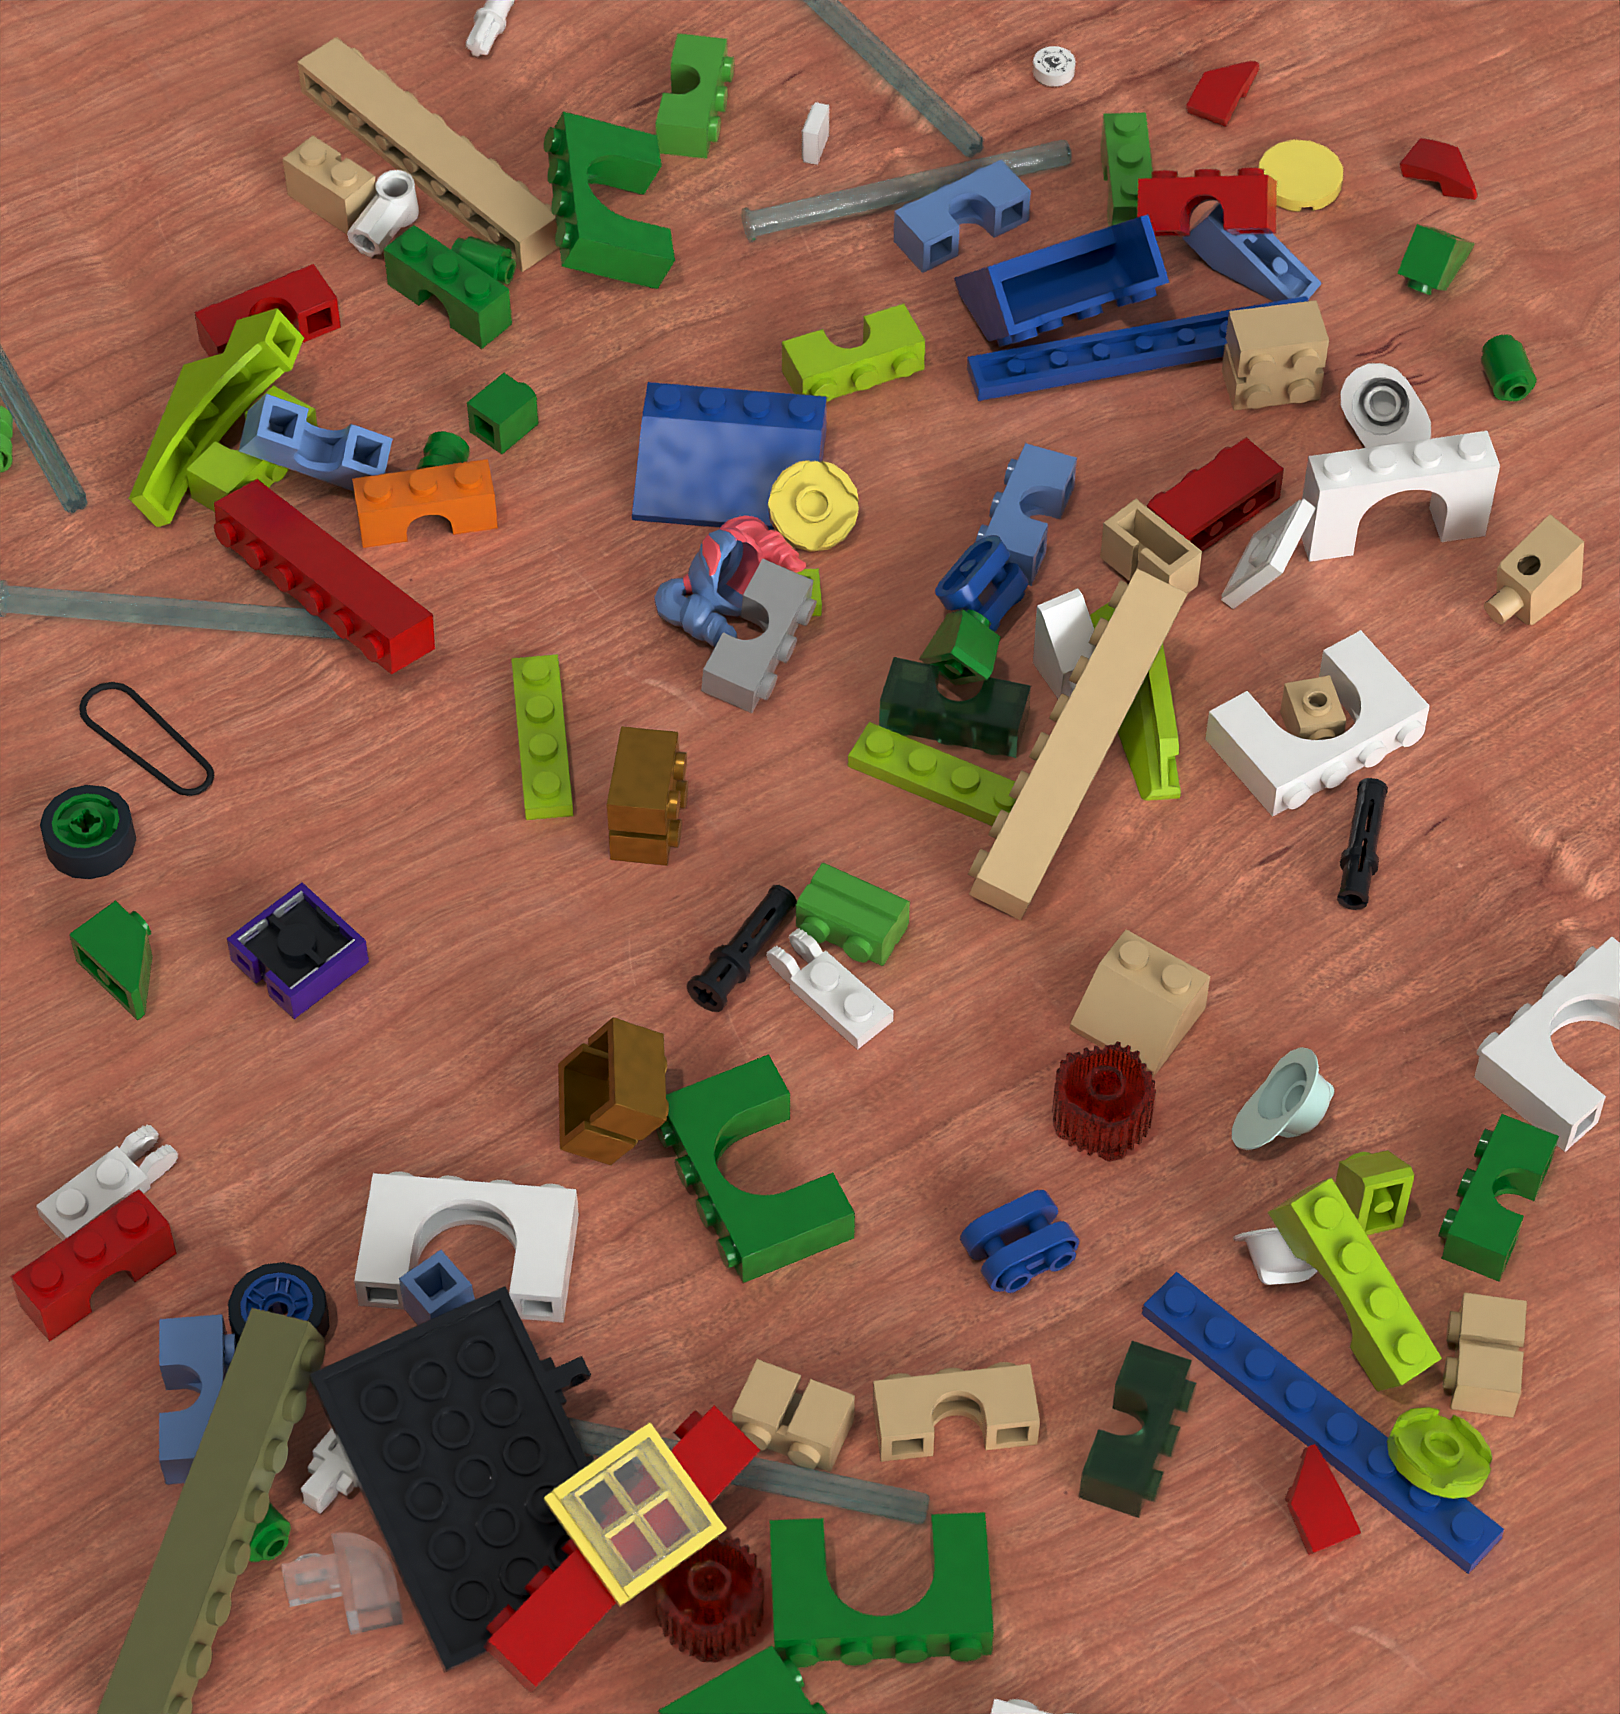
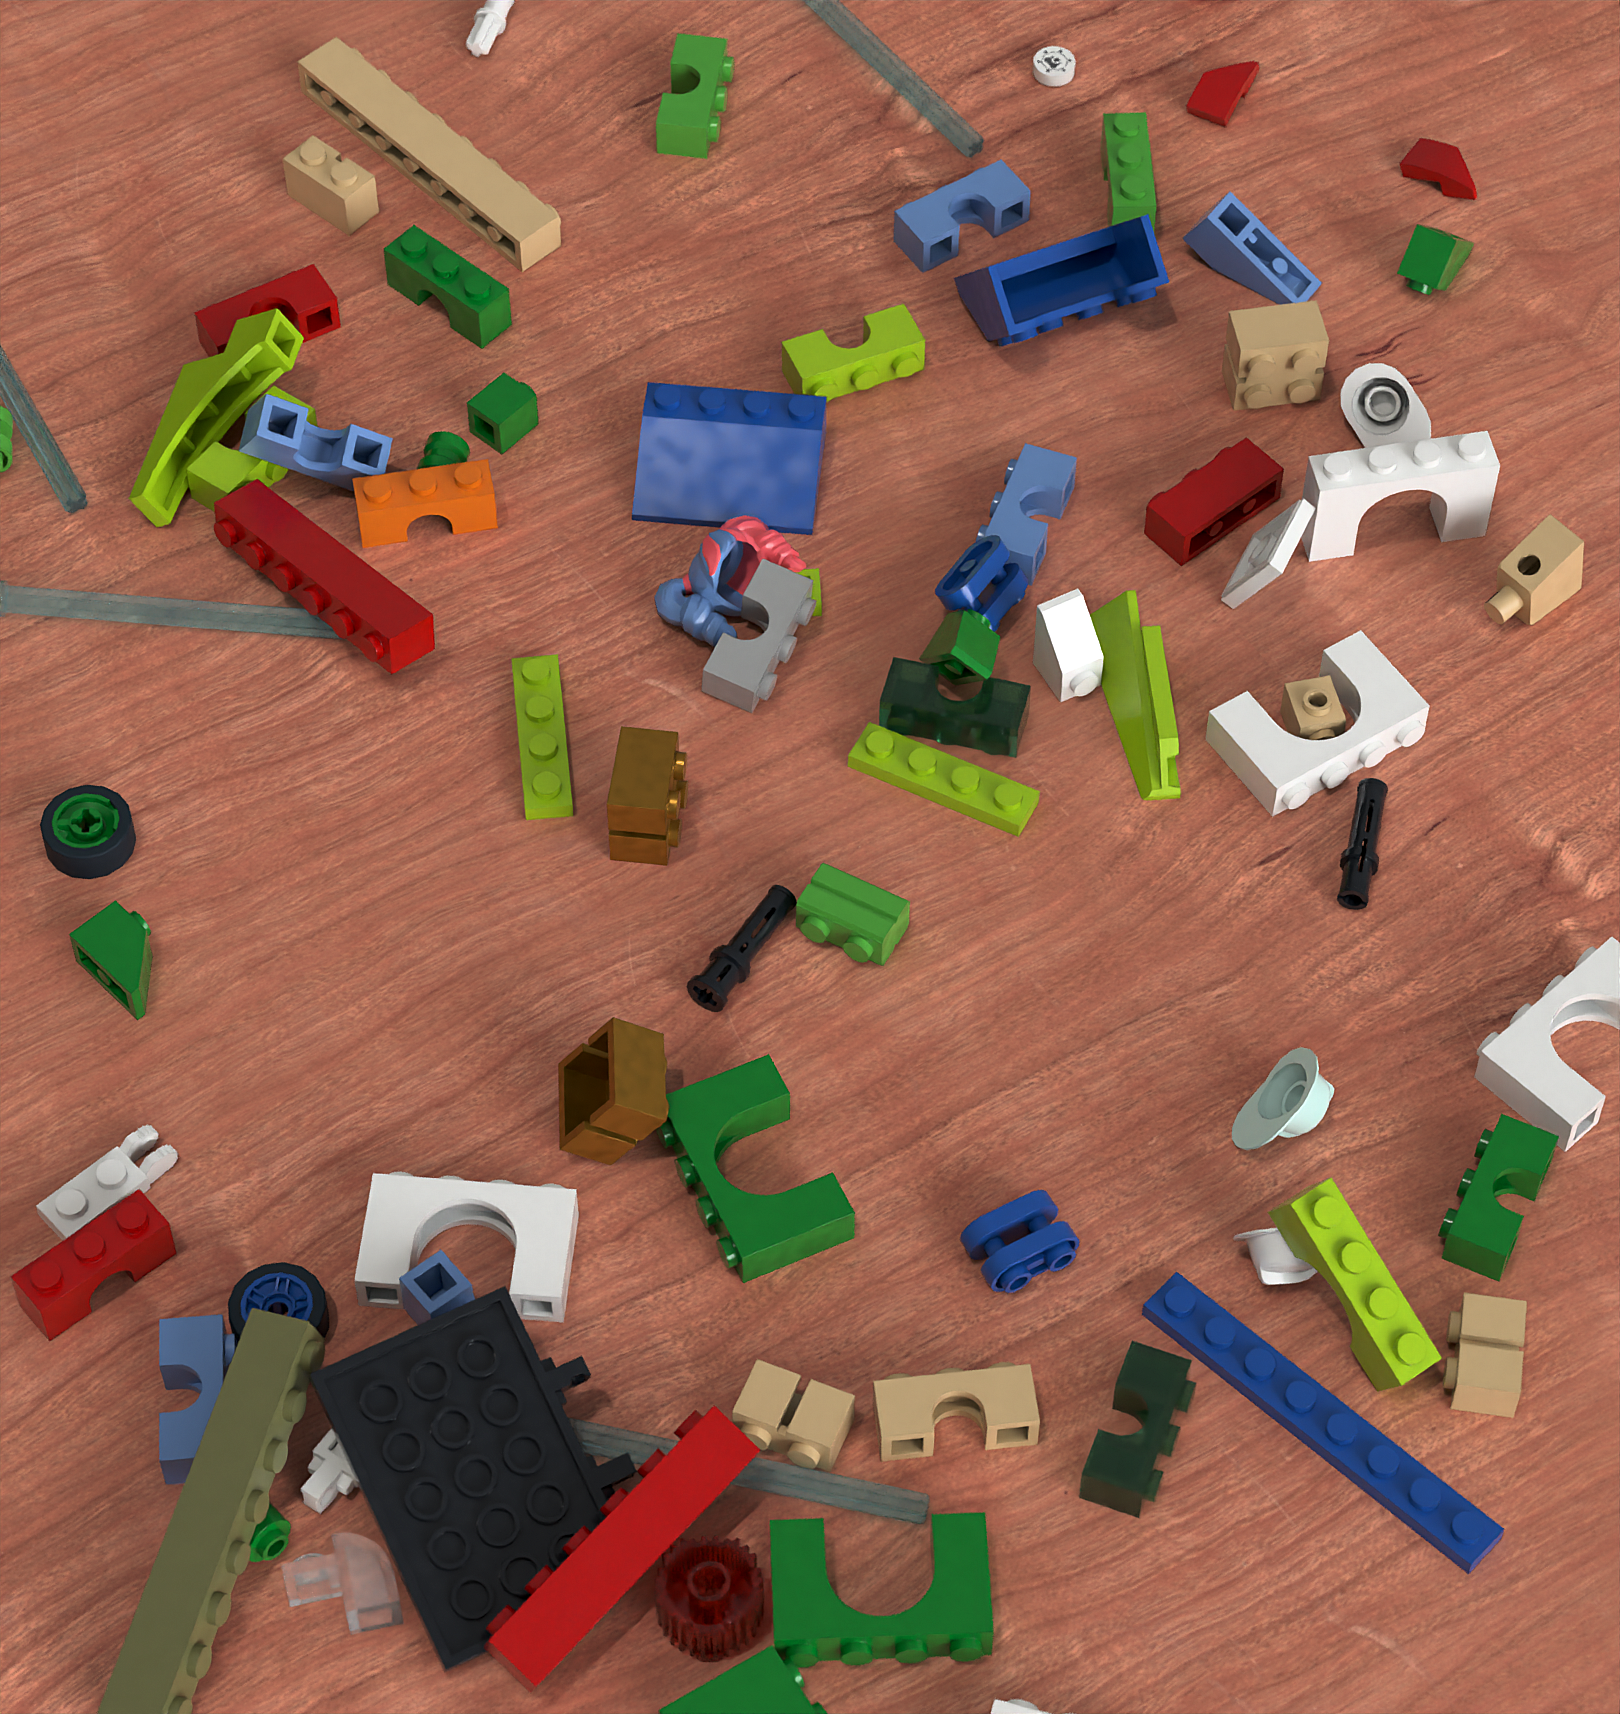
(120, 686): black piece -> none
(298, 950): piece -> none
(387, 212): white piece -> none
(488, 257): green brick -> none
(587, 231): green arch -> none
(634, 1514): clear piece -> none
(813, 505): light yellow tile -> none
(815, 133): white tile -> none
(831, 990): white hinge -> none
(895, 190): clear light blue axle -> none
(1077, 744): tan brick -> none
(1102, 354): blue plate -> none
(1103, 1100): clear red brick -> none
(1141, 1000): tan slope -> none
(1146, 542): tan piece -> none
(1245, 200): red arch -> none
(1304, 174): light yellow tile -> none
(1319, 1504): red slope -> none
(1376, 1189): lime slope -> none
(1439, 1453): lime tile -> none
(1507, 368): green brick -> none

